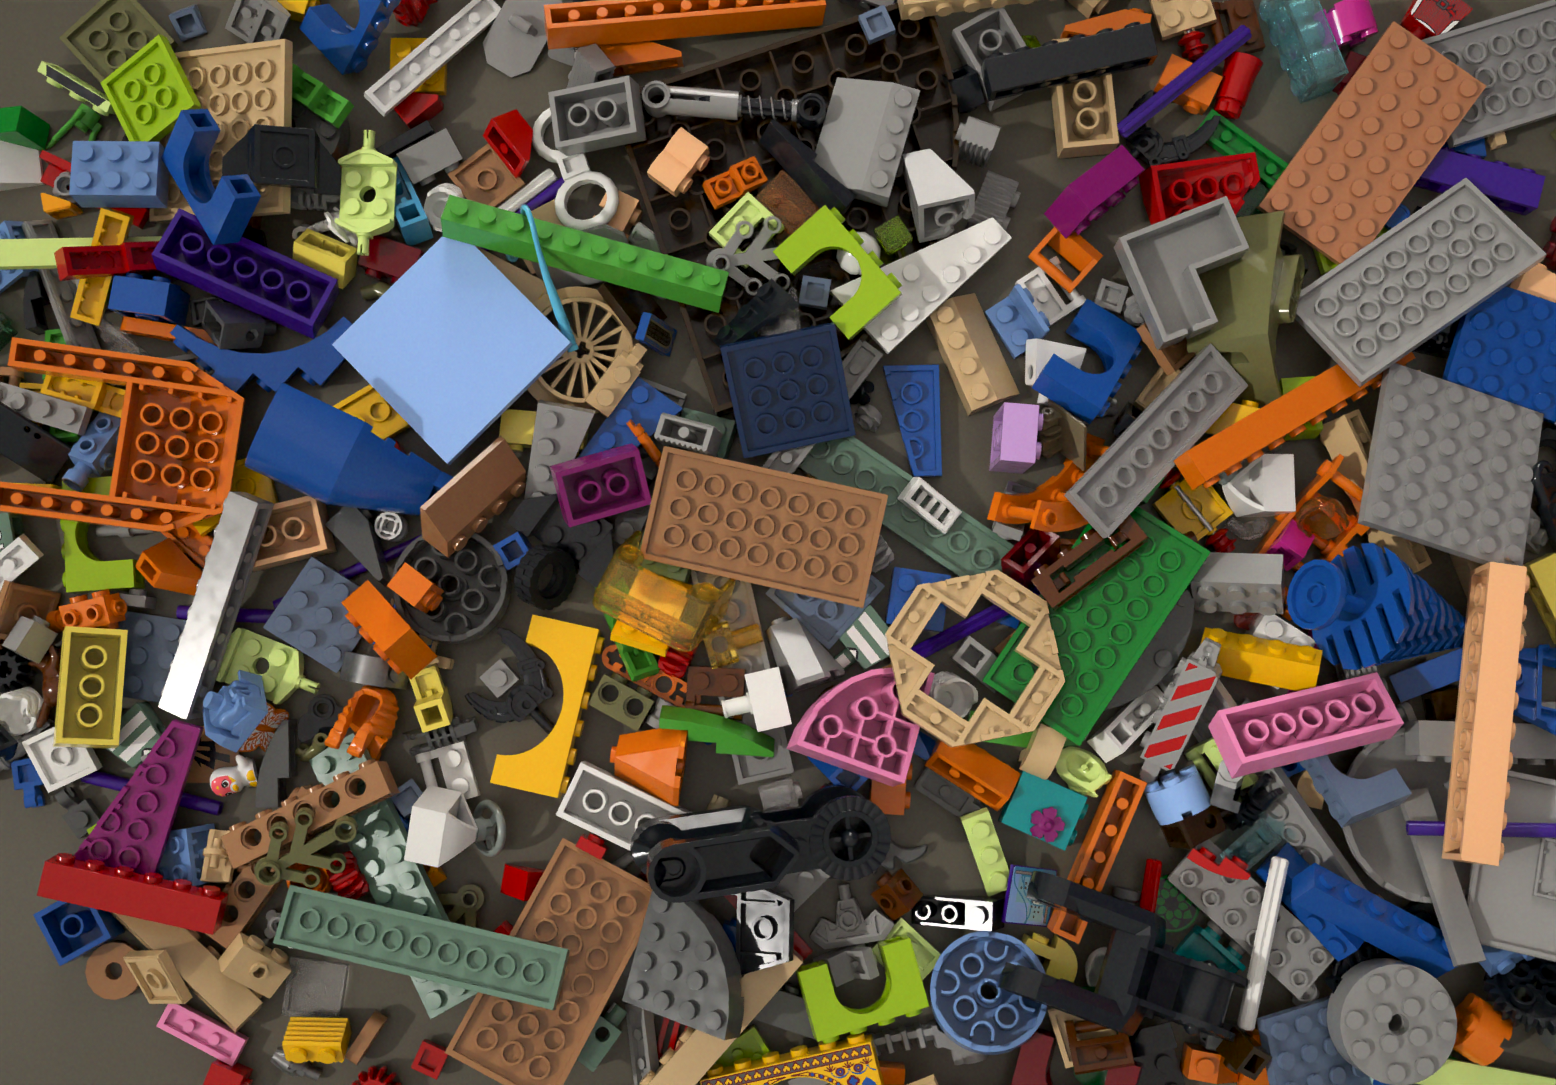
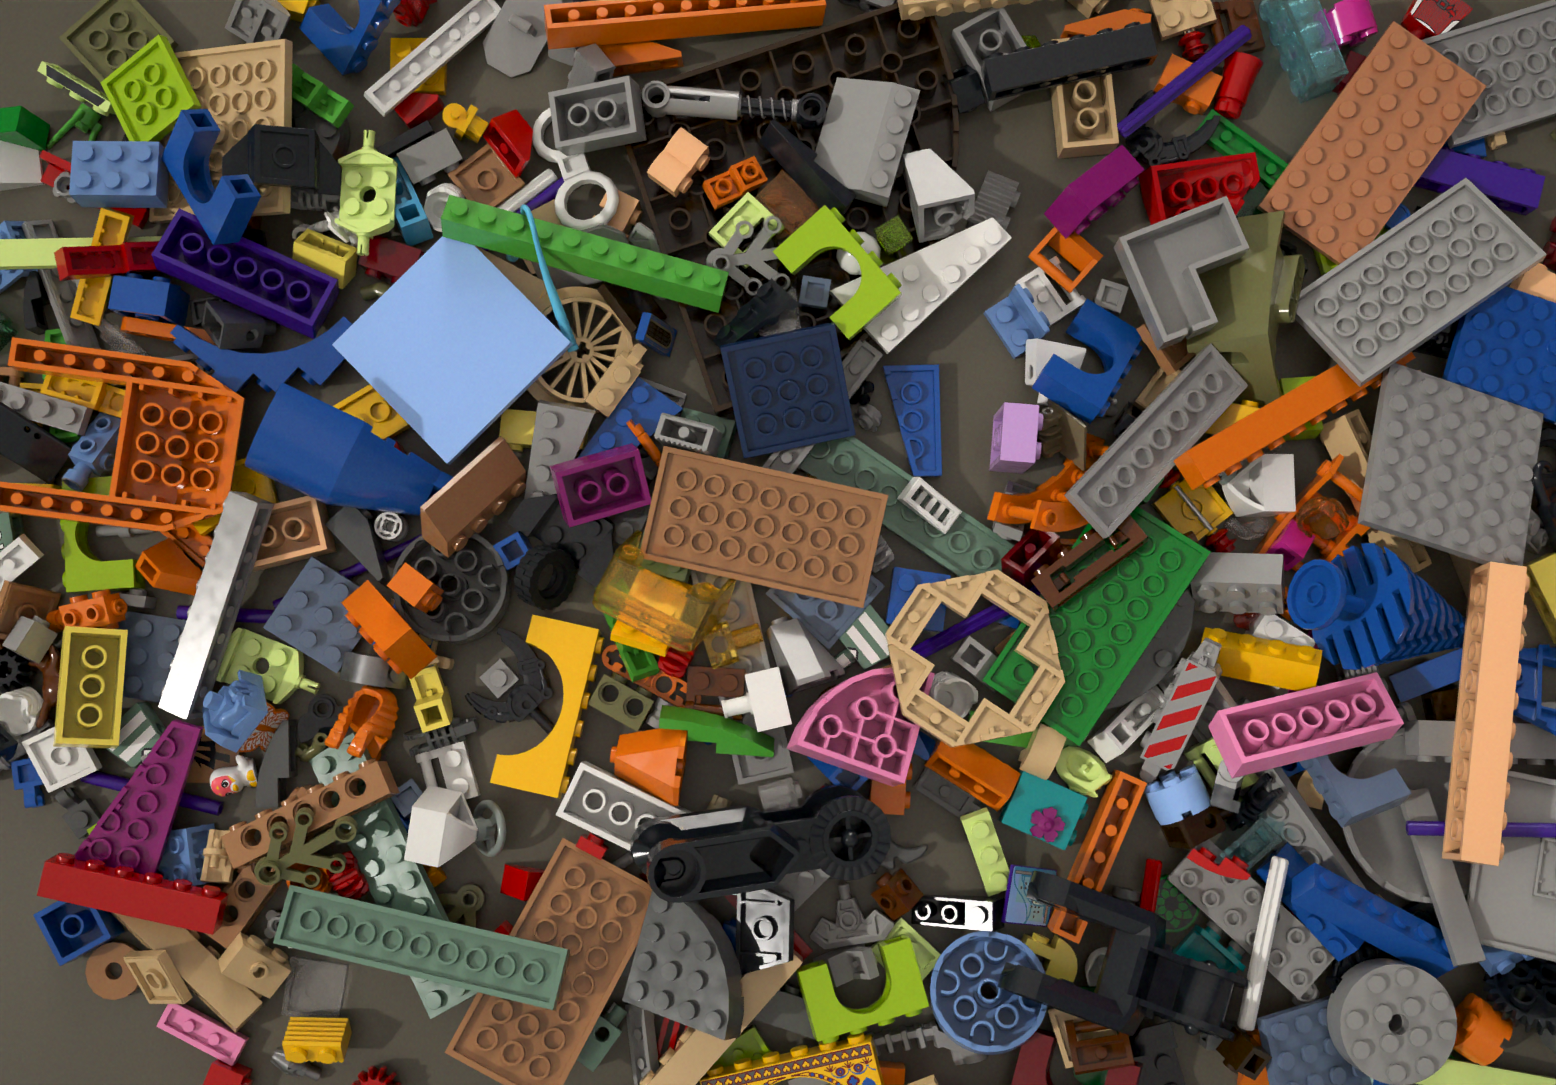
(58, 207): light orange slope -> none
(188, 22): sand blue slope -> none
(366, 1037): medium nougat beam -> none
(430, 1059): red plate -> none
(464, 122): none -> yellow hips
(876, 24): sand blue plate -> none
(971, 353): tan slope -> none
(976, 141): light grey brick -> none
(1132, 312): light grey wheel -> none
(1205, 1065): orange slope -> none

